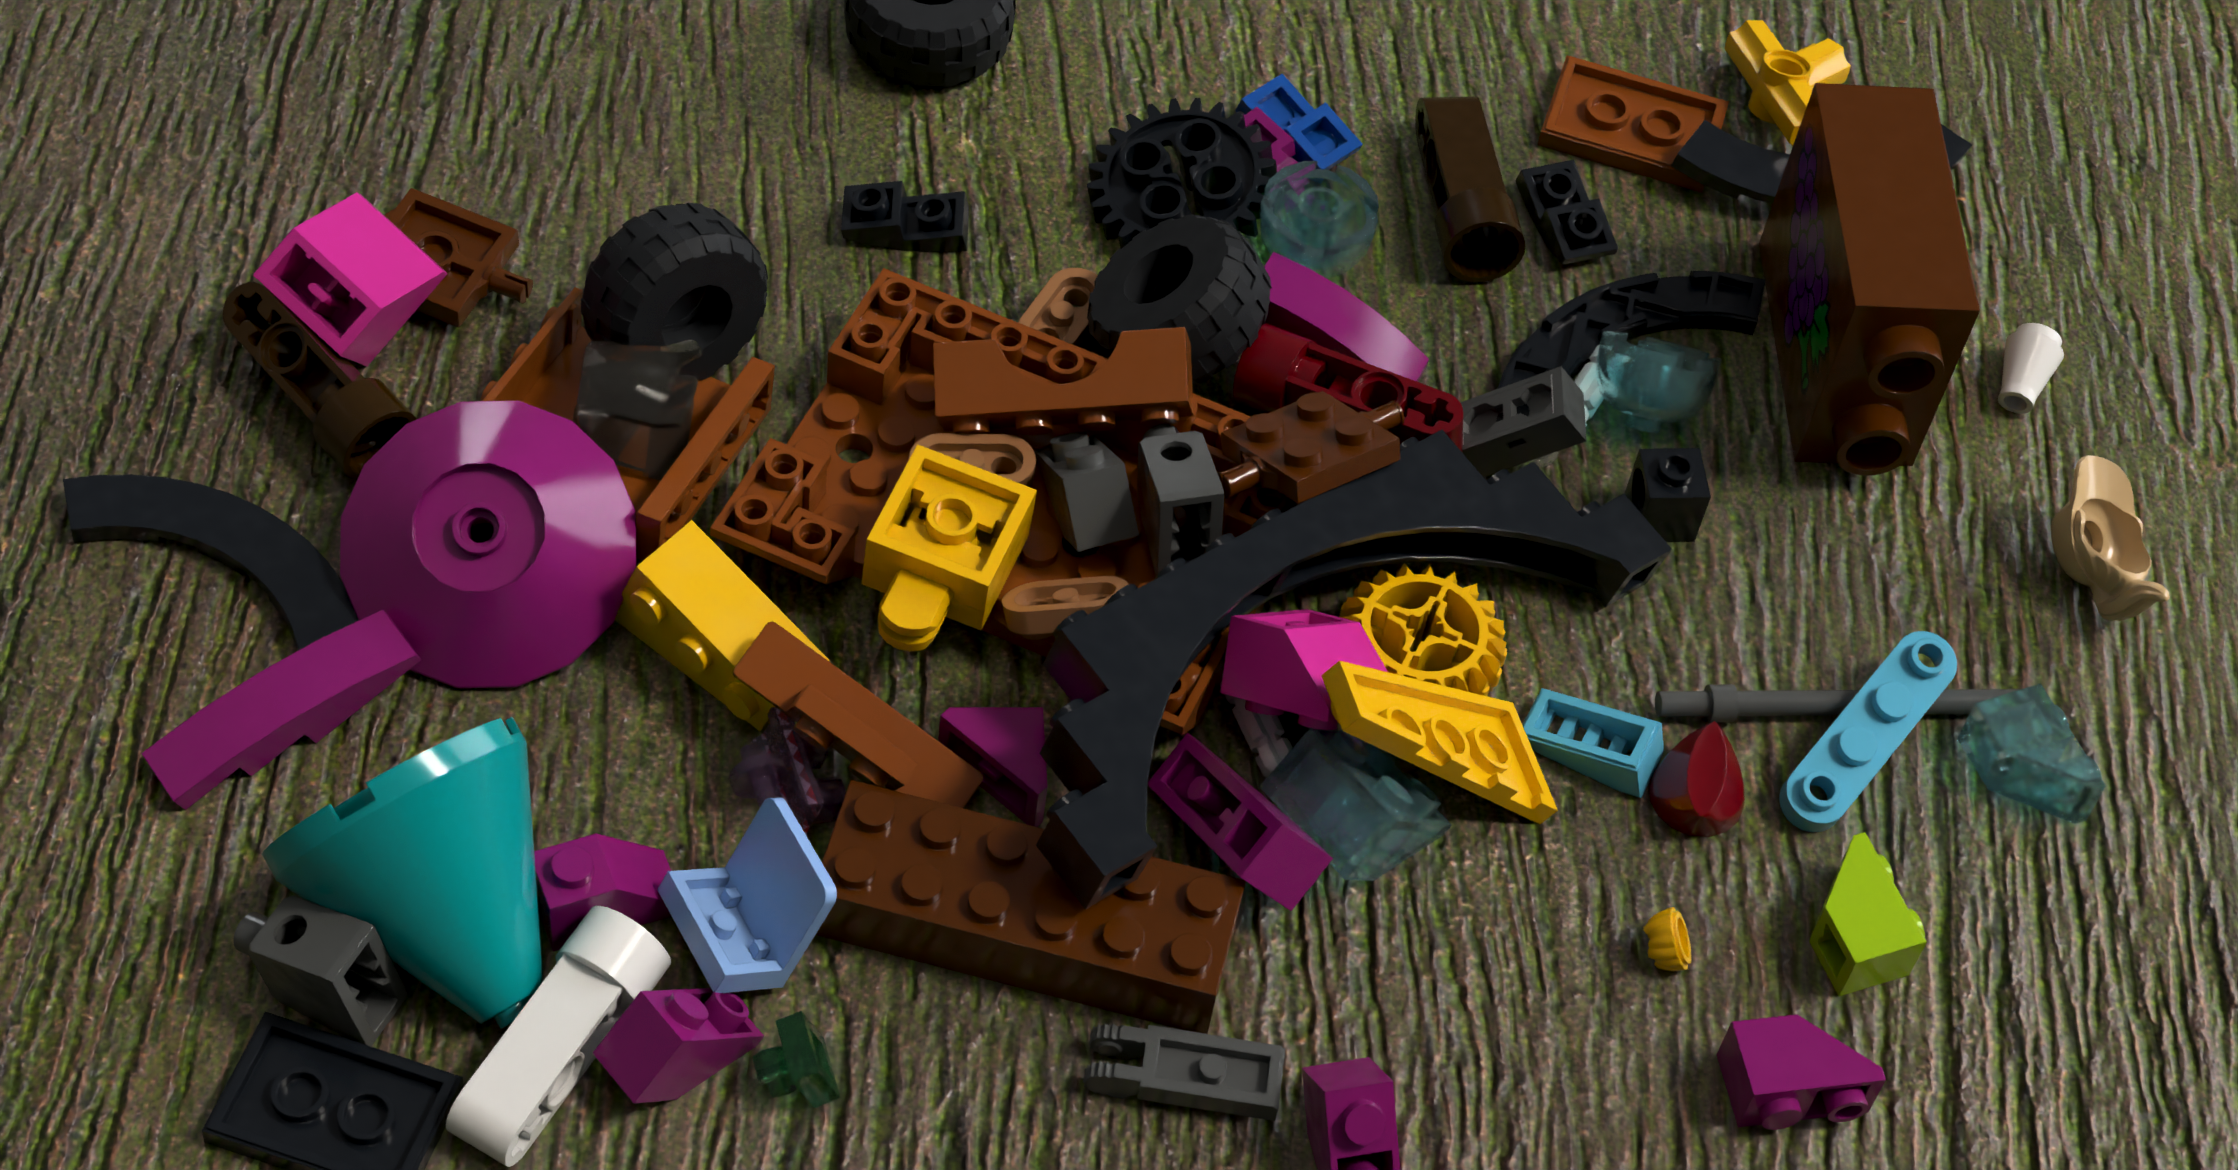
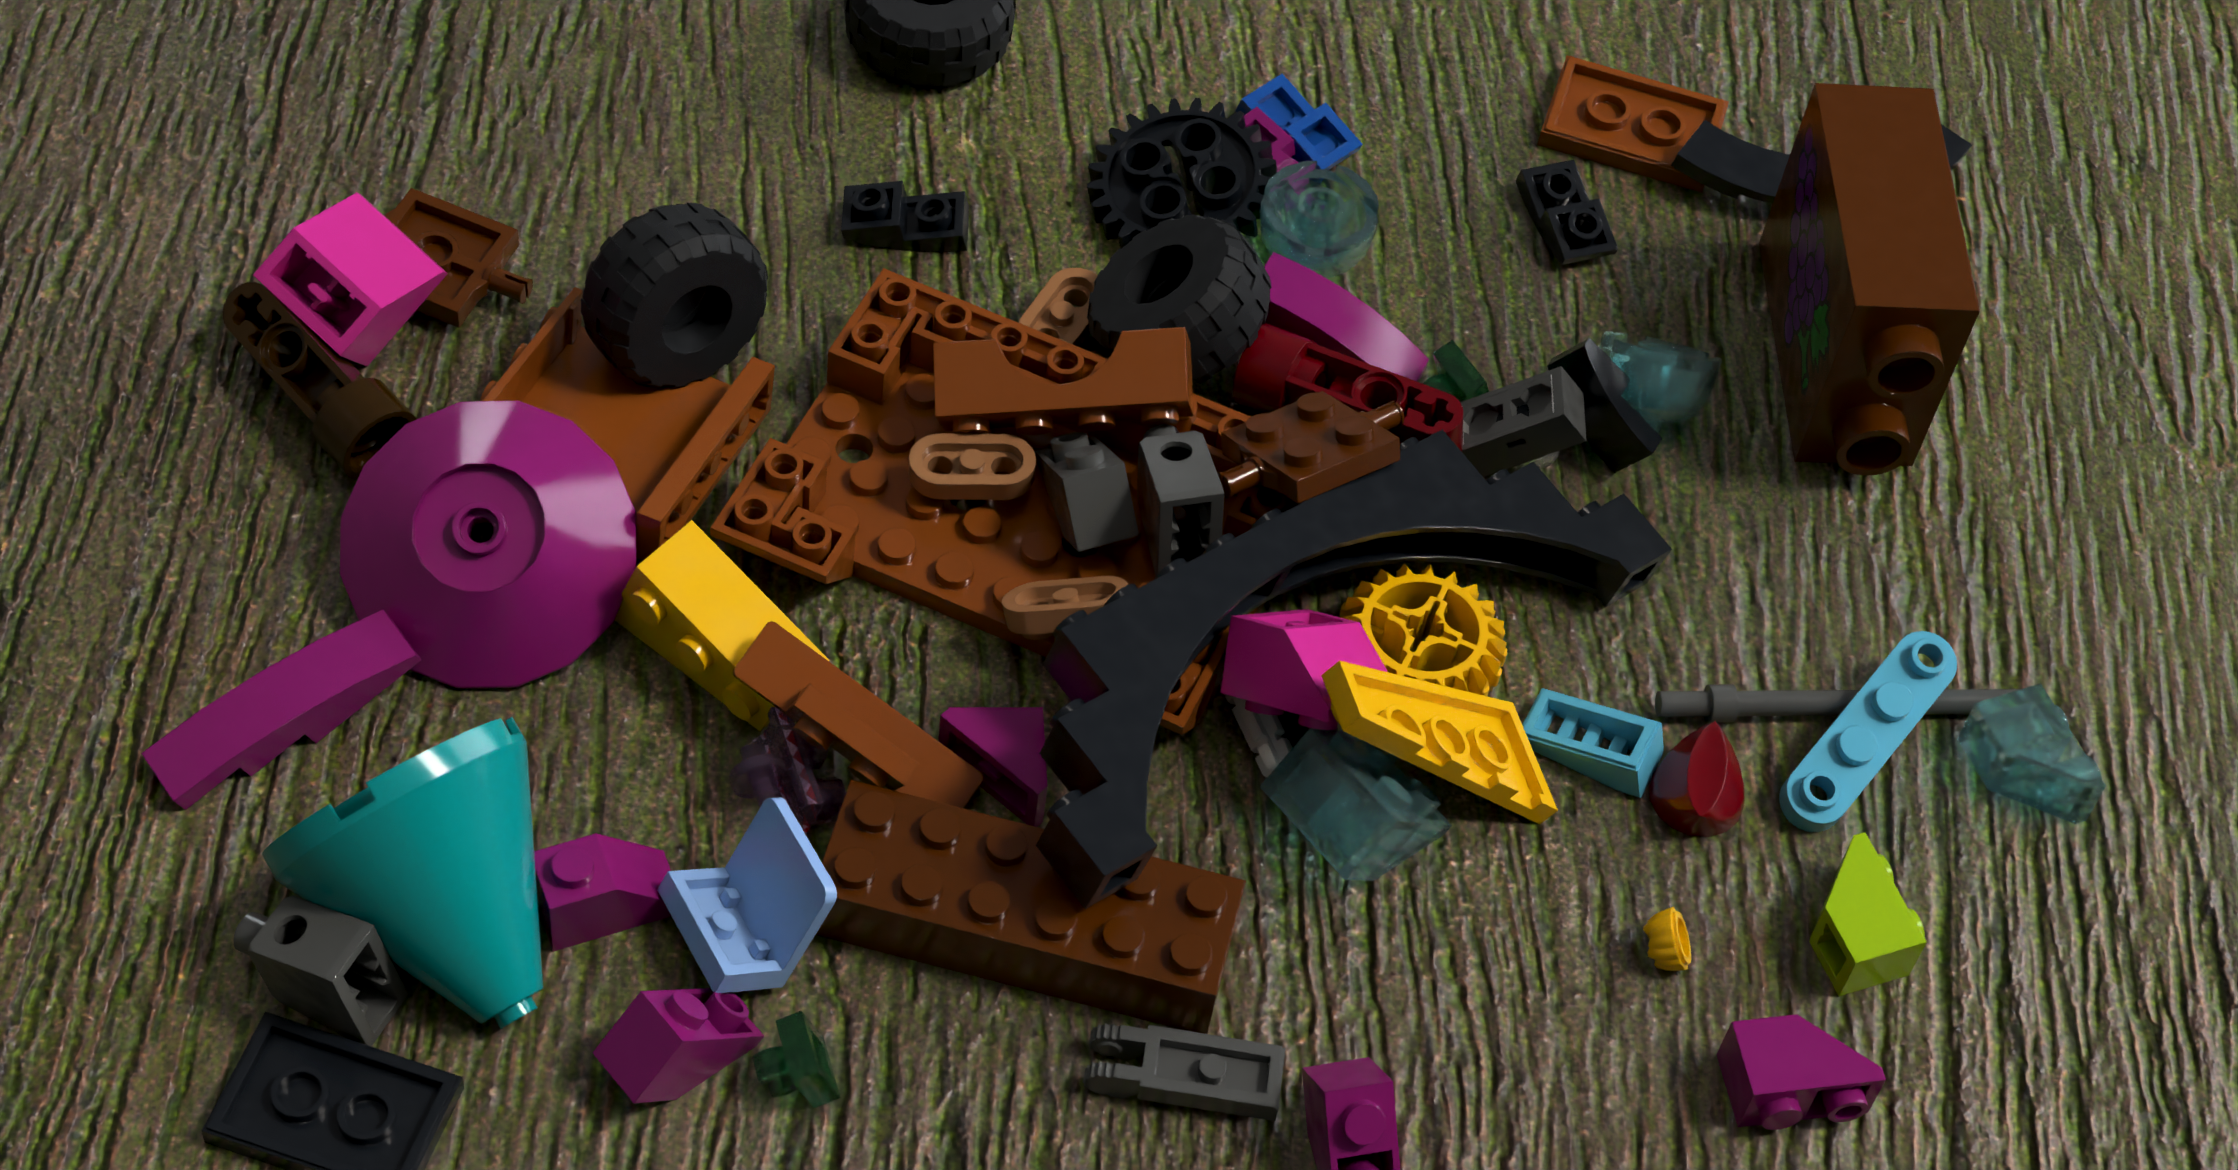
(223, 529): black tile -> none
(556, 1033): white beam -> none
(637, 403): clear smoke piece -> none
(943, 546): yellow brick -> none
(1239, 823): magenta slope -> none
(1456, 374): none -> clear green tile
(1474, 213): dark brown beam -> none
(1611, 423): none -> black slope
(1638, 308): black tile -> none
(1670, 491): black brick -> none
(1781, 77): yellow piece -> none
(2029, 362): white cone -> none
(2102, 542): tan hair -> none

